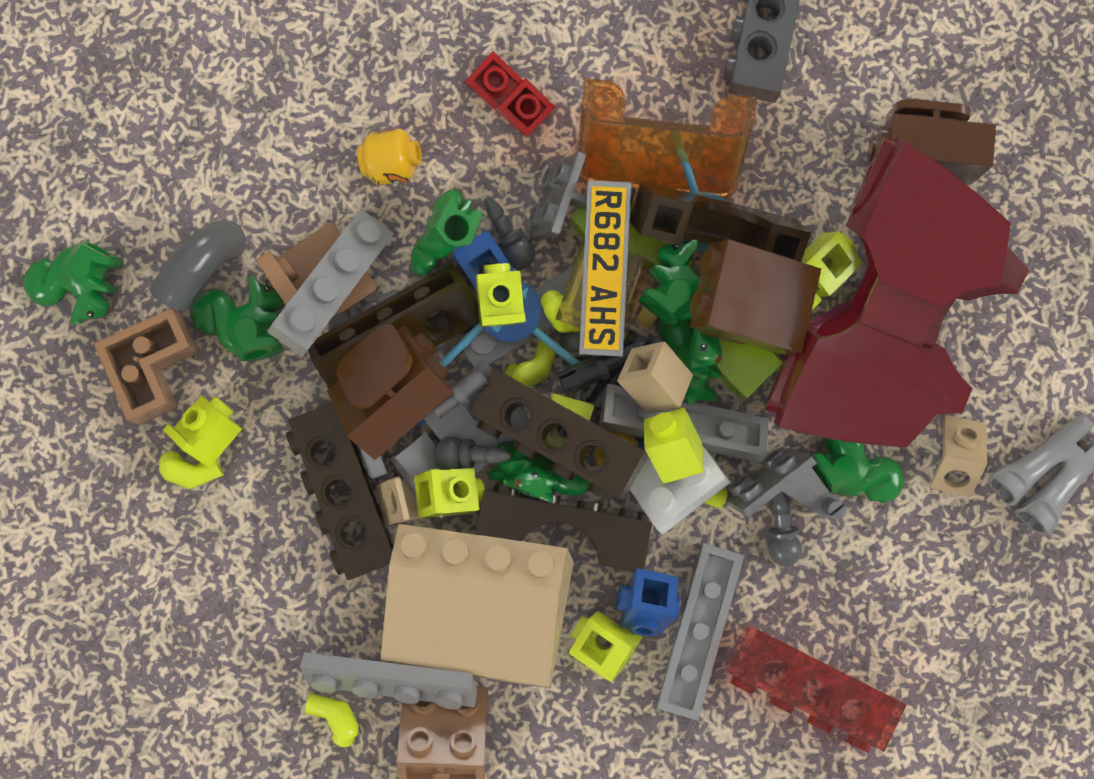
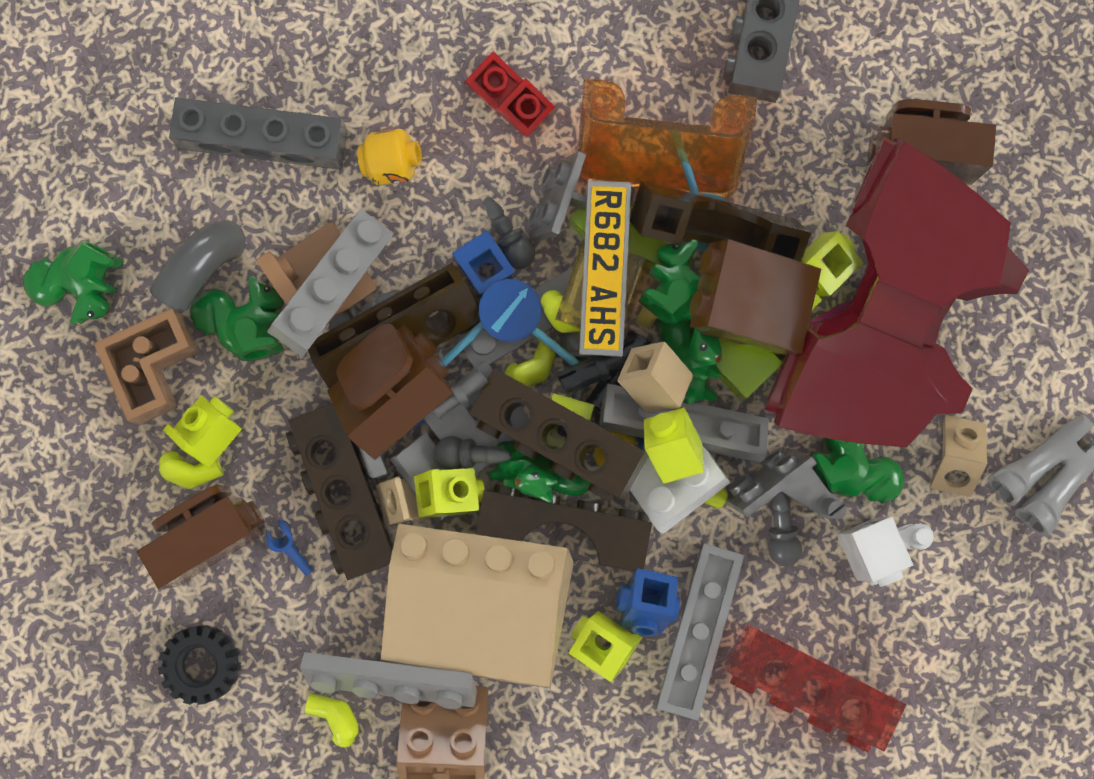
(174, 664): none -> black tyre
(199, 535): none -> reddish brown brick
(258, 133): none -> dark grey brick
(286, 545): none -> blue hand
(447, 229): green animal -> none
(499, 313): neon yellow brick -> none
(880, 549): none -> white brick

